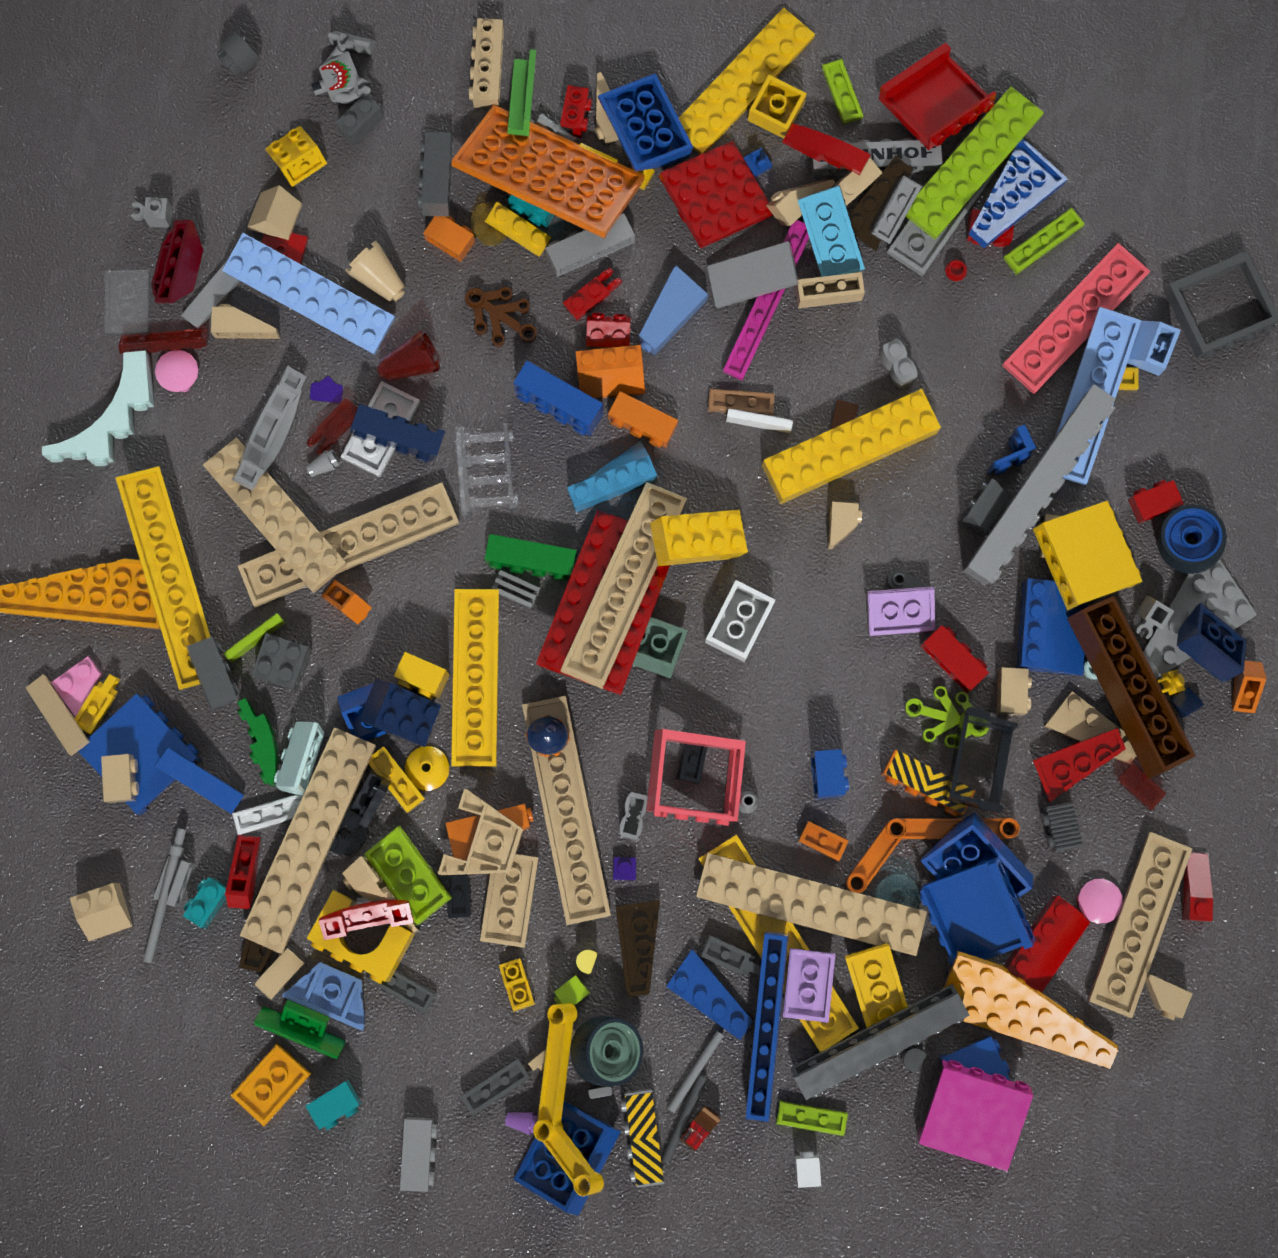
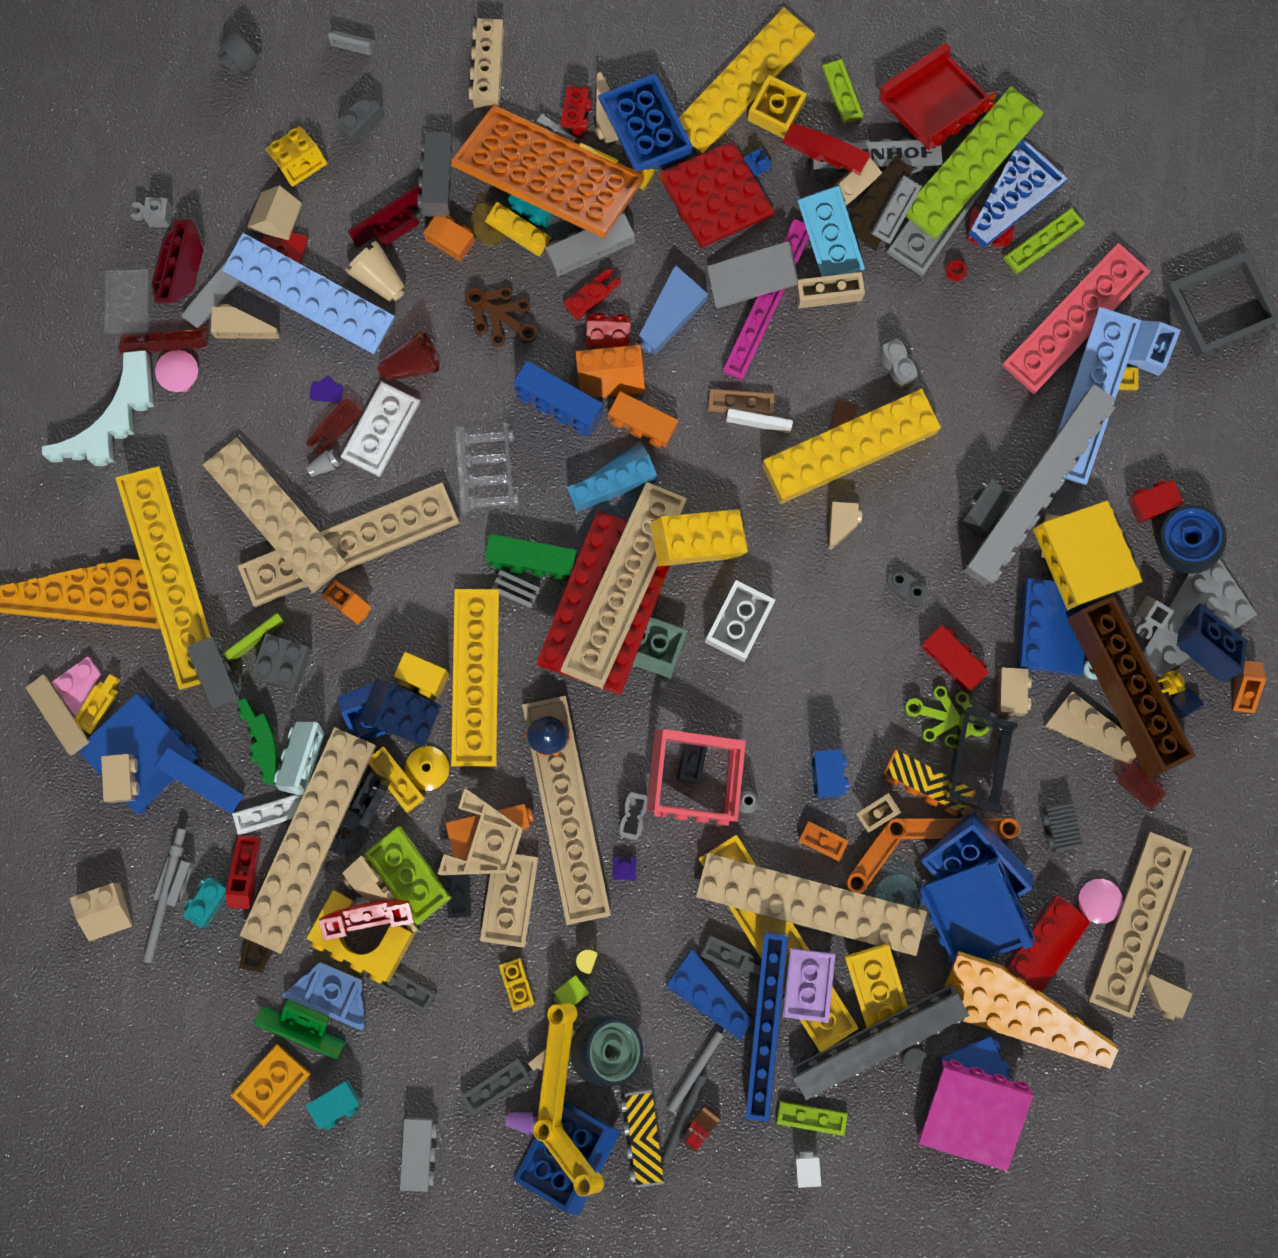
(270, 429): light grey piece -> none
(279, 974): tan slope -> none
(340, 75): light grey torso -> none
(390, 221): none -> dark red bracket
(396, 433): dark blue wedge -> none
(521, 95): bright green fence -> none
(600, 1091): light grey tile -> none
(637, 941): dark brown wing -> none
(785, 203): tan slope -> none
(878, 812): none -> tan slope
(901, 611): lavender tile -> none
(1022, 448): blue bracket -> none
(1073, 763): red wing -> none
(1197, 889): slope -> none

